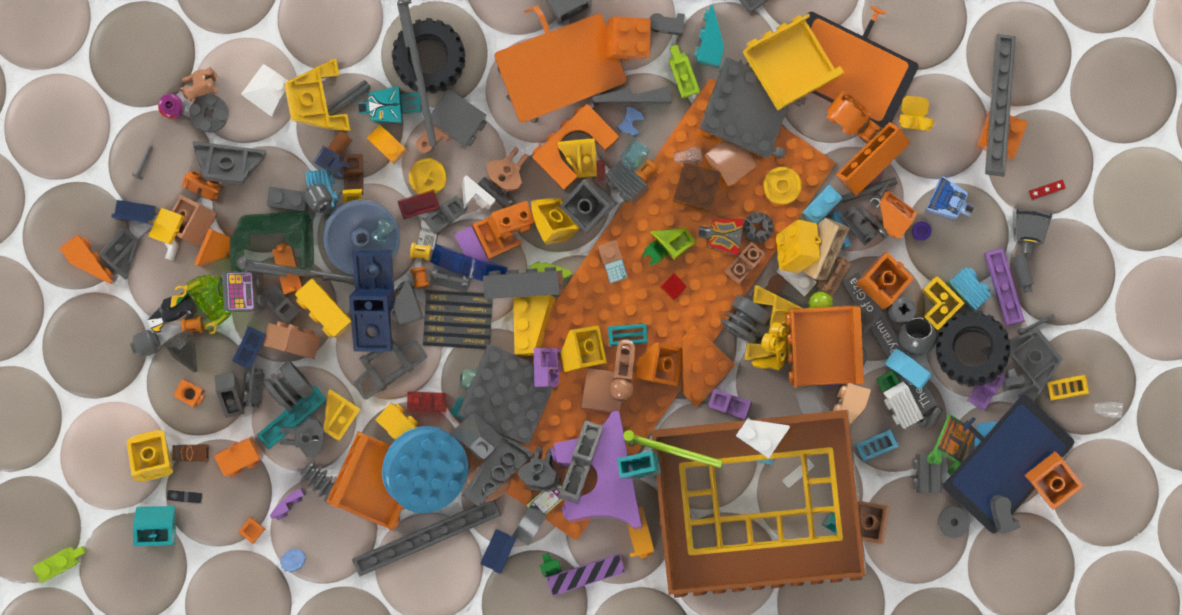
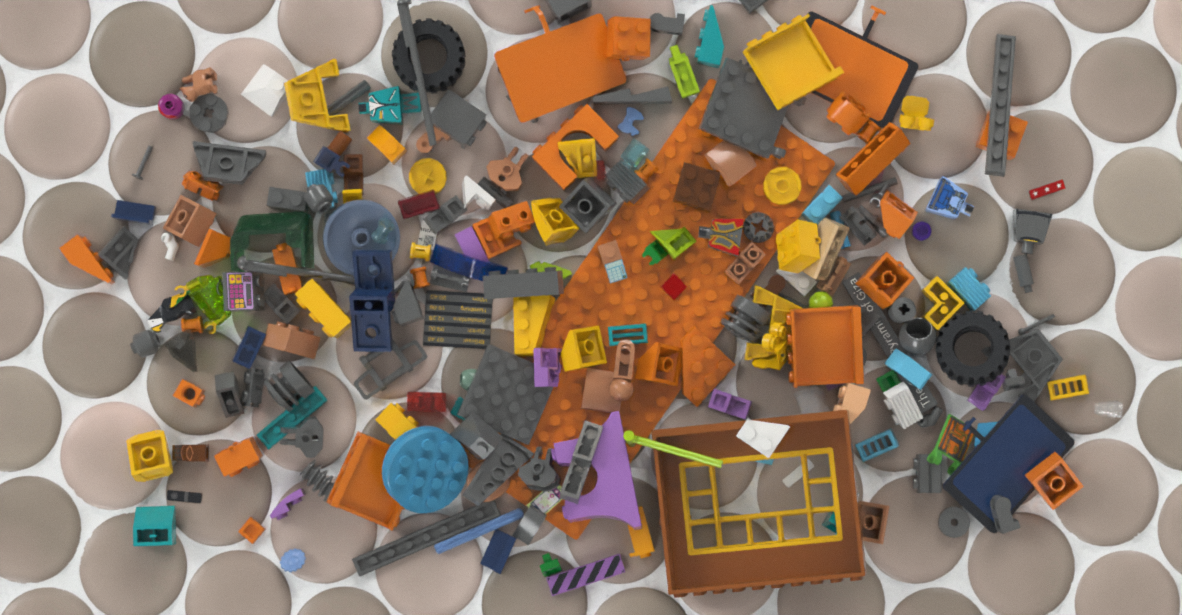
(58, 563): lime hinge -> none
(166, 226): yellow piece -> none
(338, 415): yellow wing -> none
(479, 530): none -> medium blue axle
(642, 465): teal torso -> none
(691, 155): clear cone -> none
(1004, 287): medium lavender tile -> none

